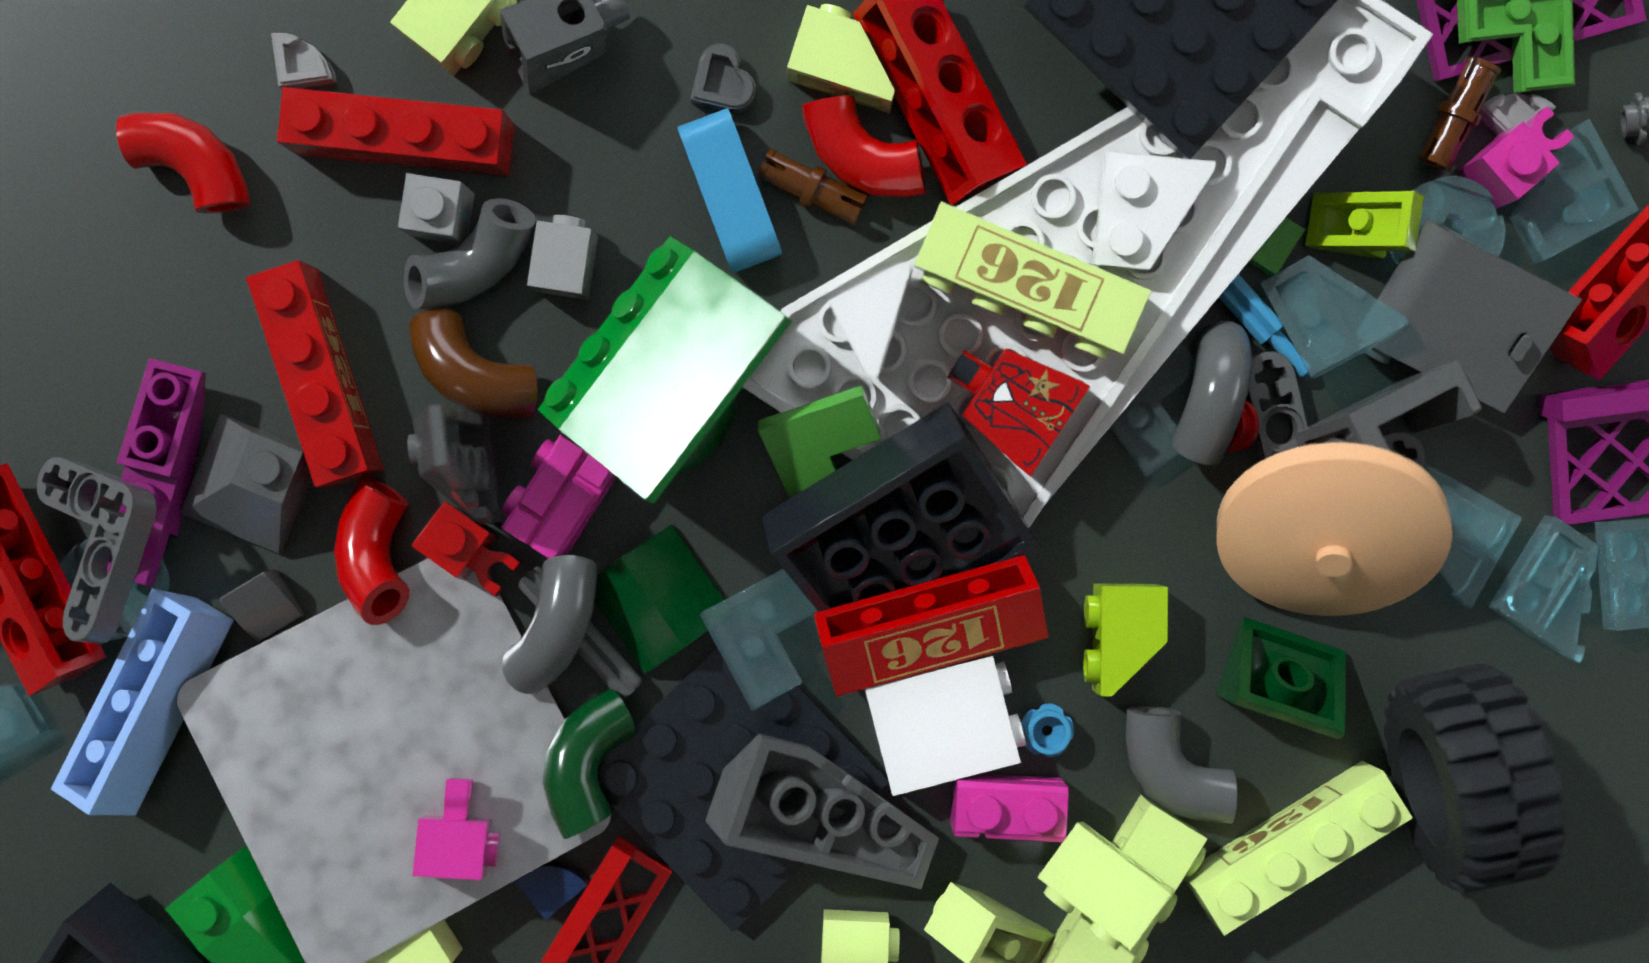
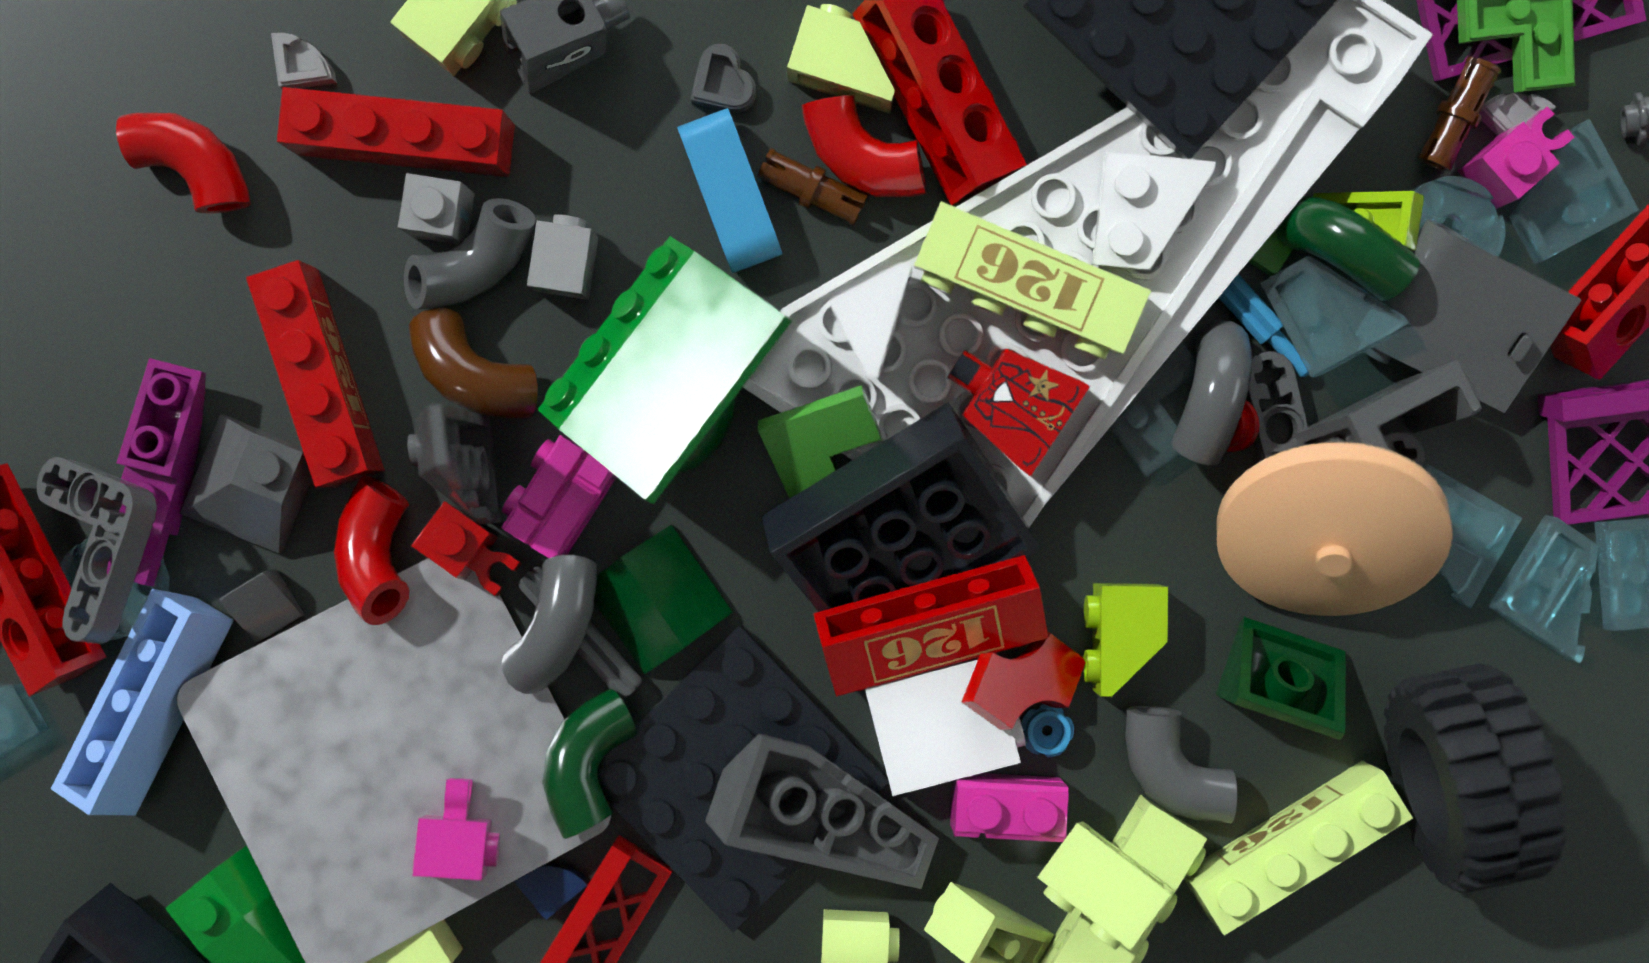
(747, 636): clear light blue tile -> none
(1007, 687): none -> red tile
(1350, 244): none -> dark green cylinder

